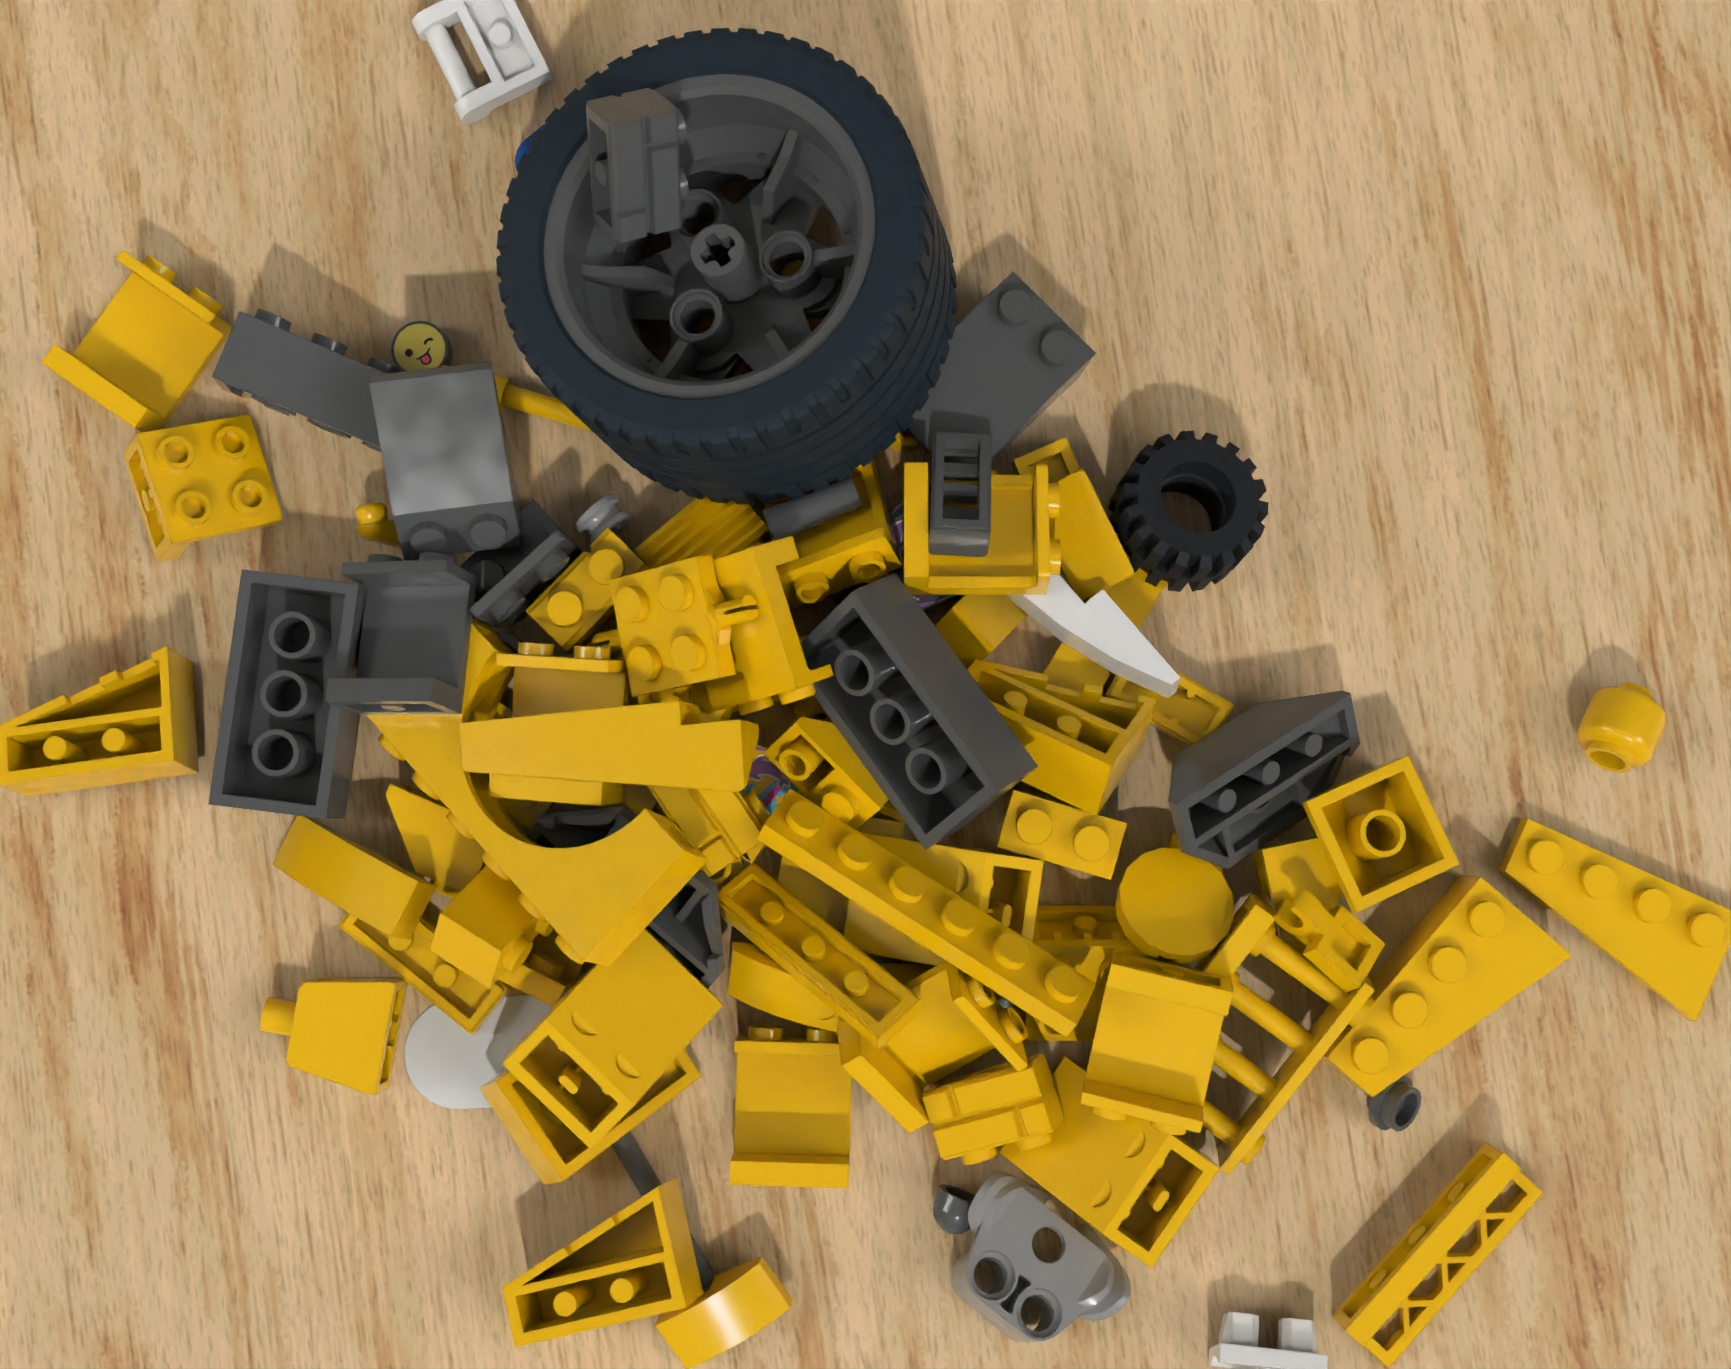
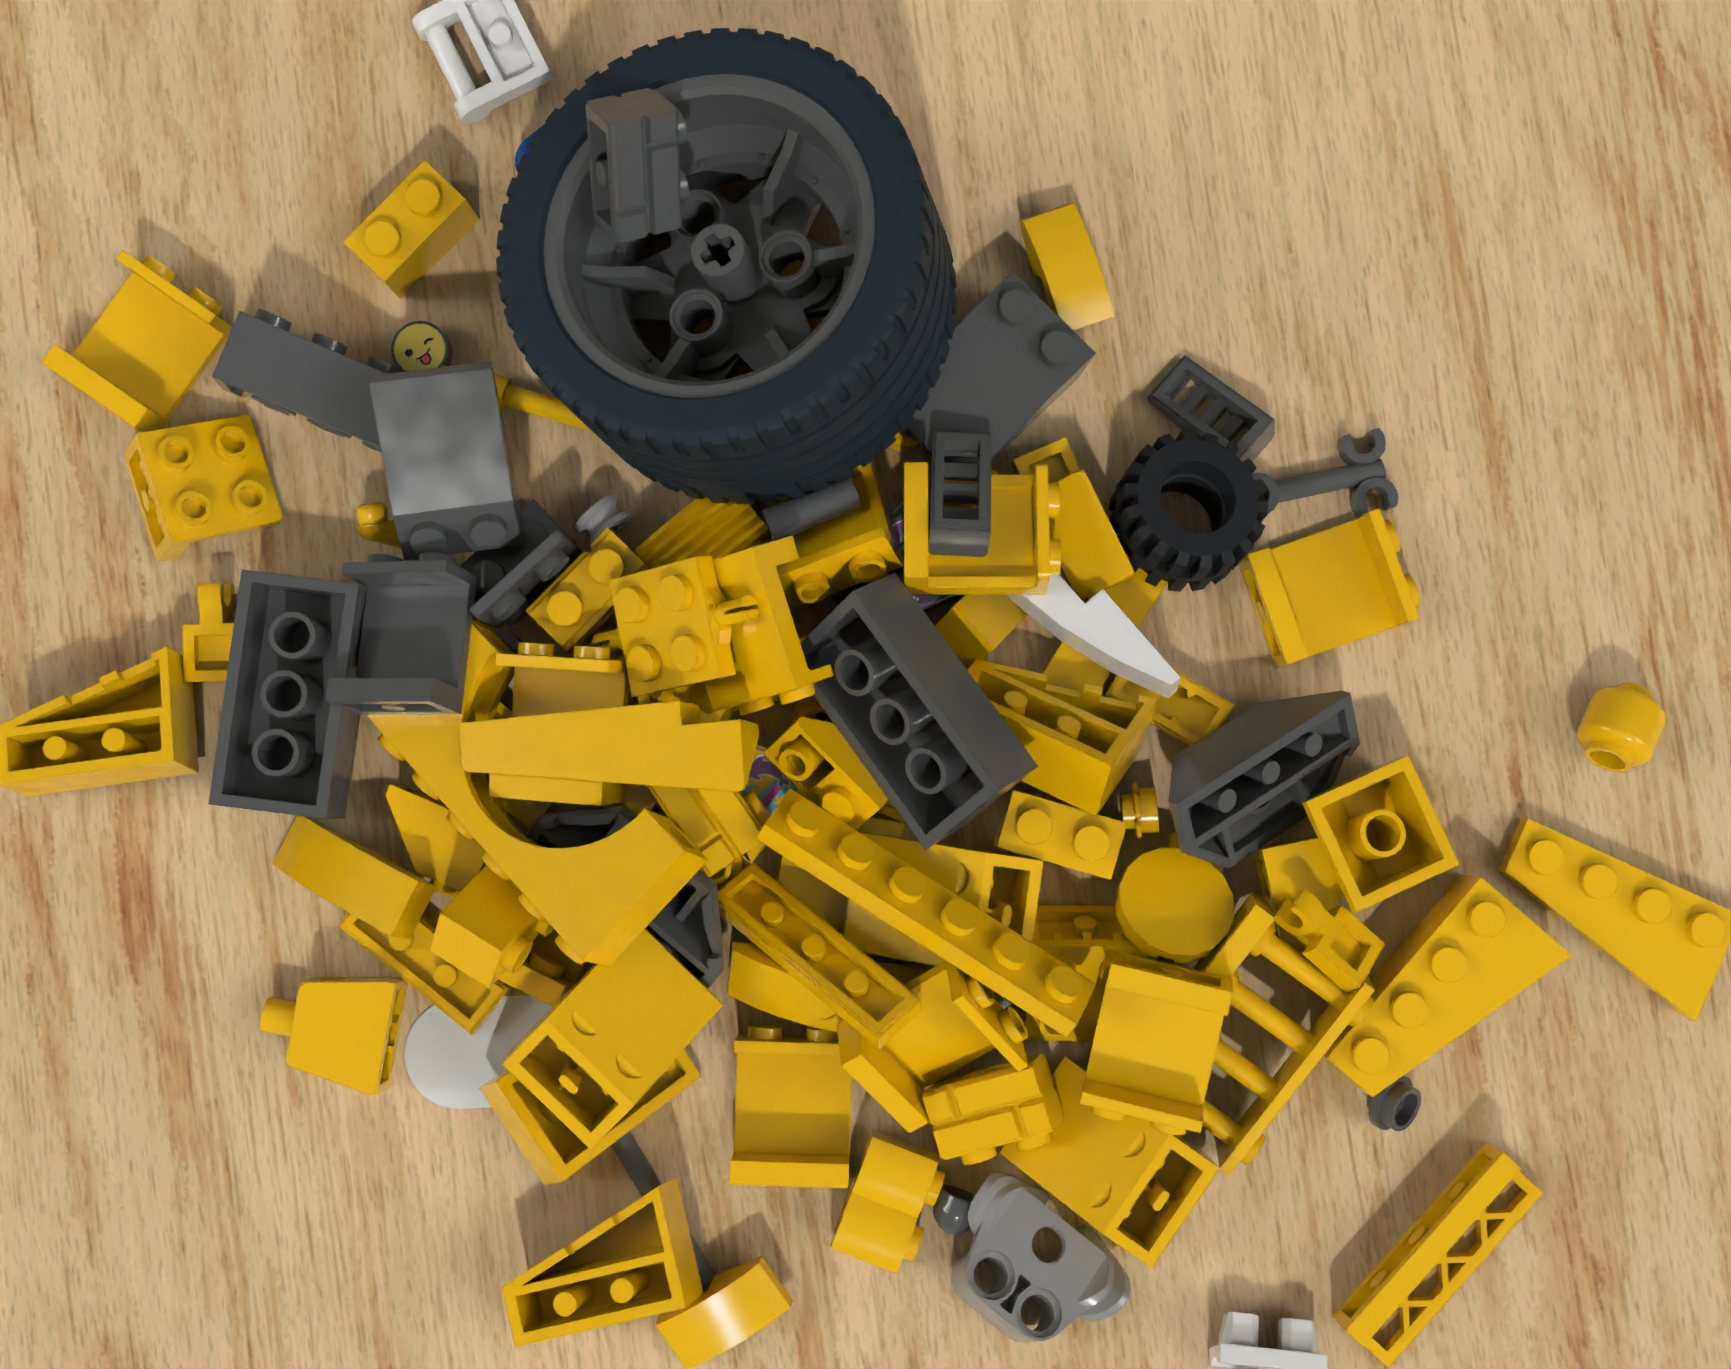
(209, 643): none -> yellow plate
(412, 229): none -> yellow brick
(886, 1202): none -> yellow brick
(1067, 265): none -> yellow slope
(1140, 810): none -> yellow plate
(1243, 412): none -> dark grey slope
(1330, 588): none -> yellow panel
(1363, 471): none -> dark grey bar

